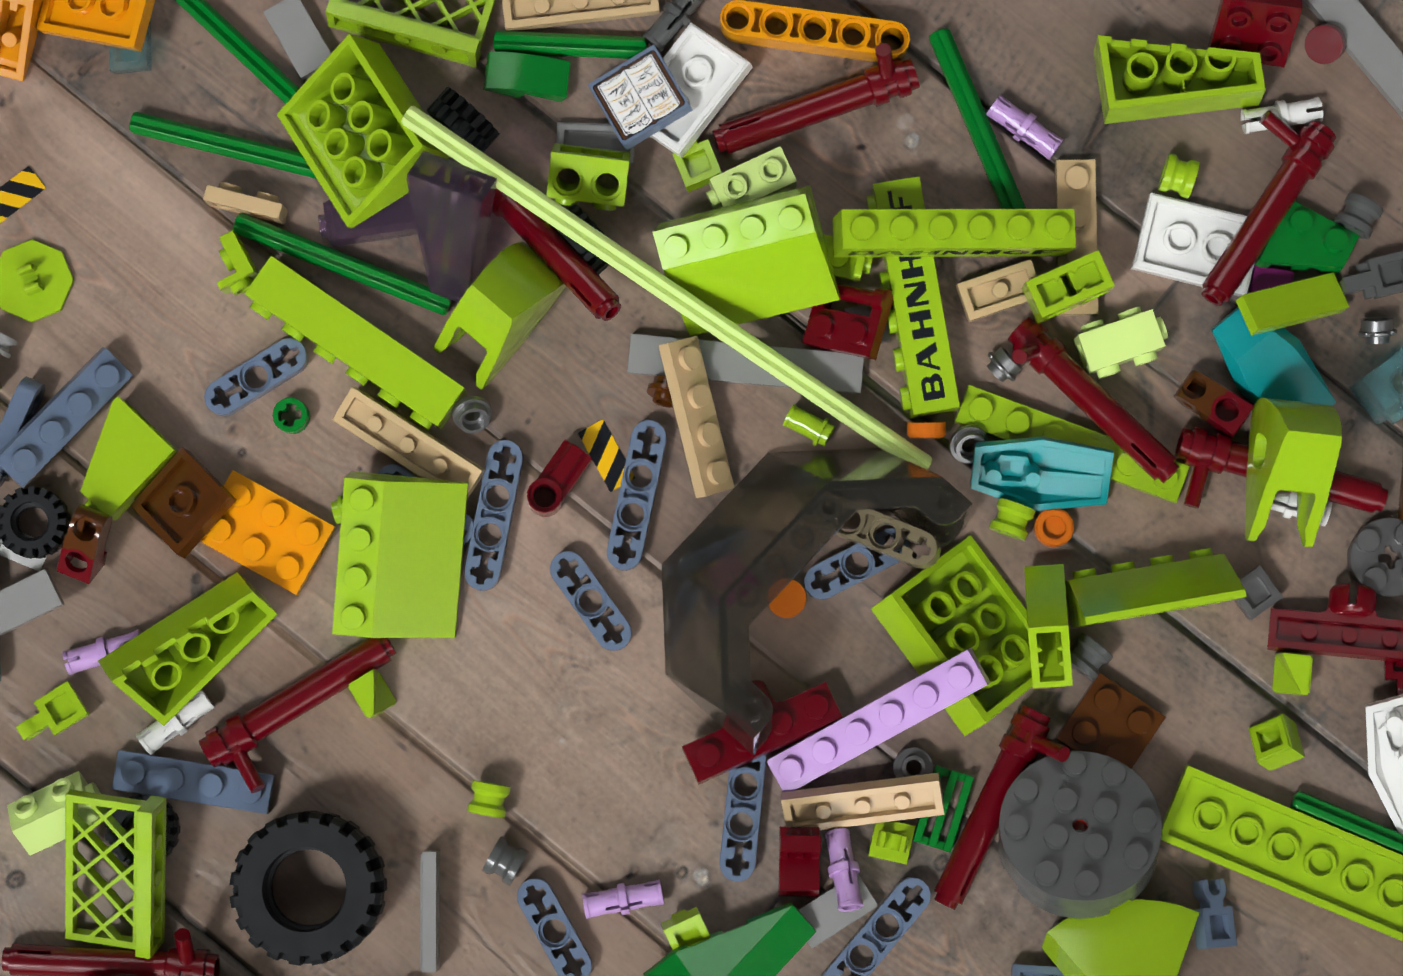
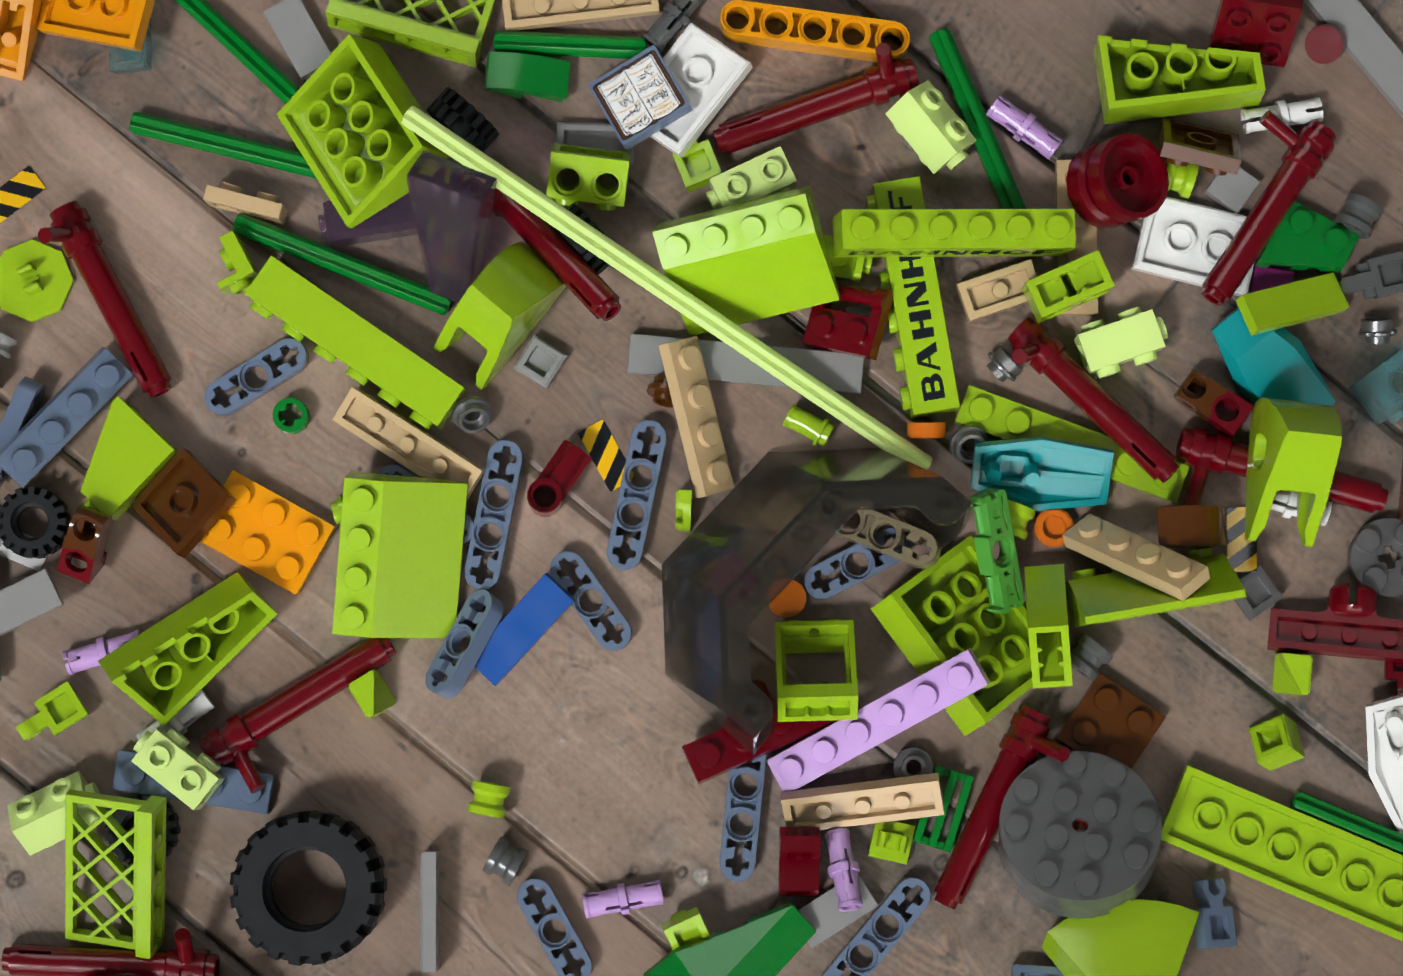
(84, 246): none -> dark red cylinder
(177, 768): none -> yellowish green brick
(479, 637): none -> sand blue beam
(523, 628): none -> blue tile
(540, 362): none -> light grey tile
(683, 510): none -> lime tile
(816, 701): none -> lime window
(931, 128): none -> yellowish green brick
(1003, 574): none -> bright green piece
(1117, 181): none -> dark red wheel
(1136, 557): none -> tan plate
(1191, 526): none -> reddish brown brick
(1199, 145): none -> plate
(1232, 189): none -> light grey tile
(1240, 553): none -> sticker

